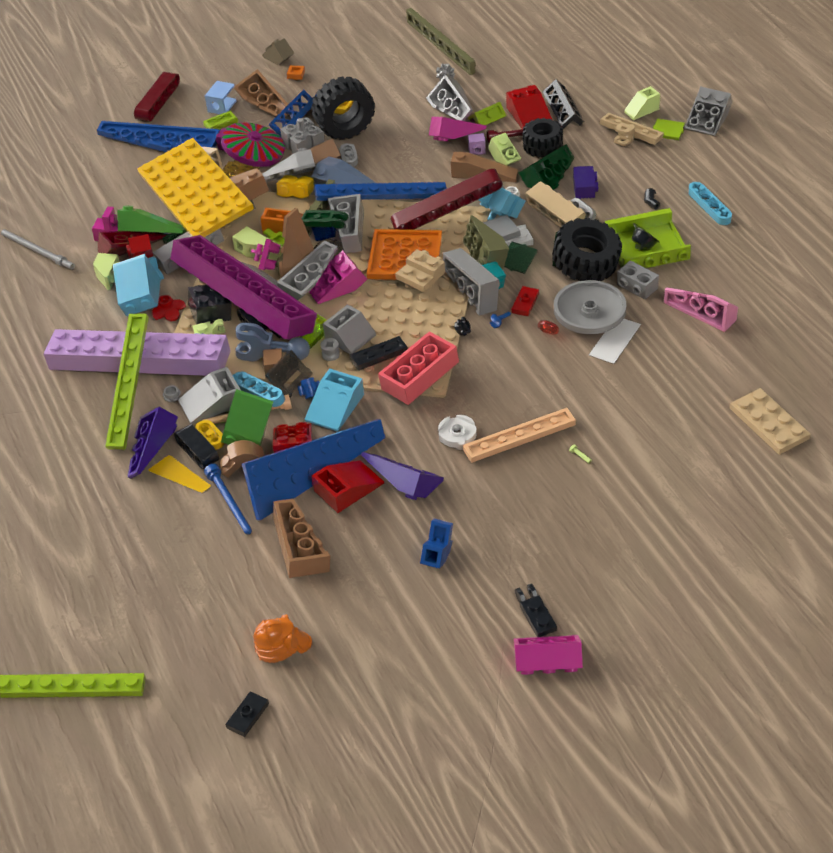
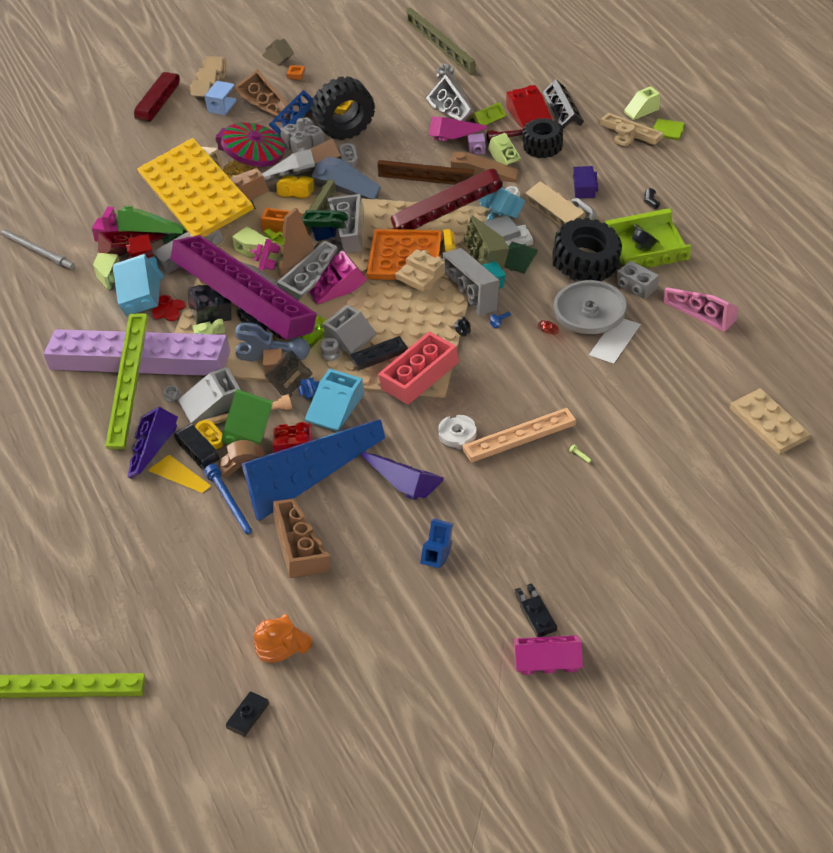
(157, 136): blue wing -> none
(213, 70): none -> tan brick
(221, 121): lime plate -> none
(259, 386): medium azure beam -> none
(345, 483): red slope -> none
(375, 191): blue plate -> none
(422, 172): none -> reddish brown plate
(448, 239): none -> yellow plate
(525, 301): red plate -> none
(548, 169): dark green wedge -> none
(709, 111): light grey slope -> none
(721, 215): medium azure beam -> none

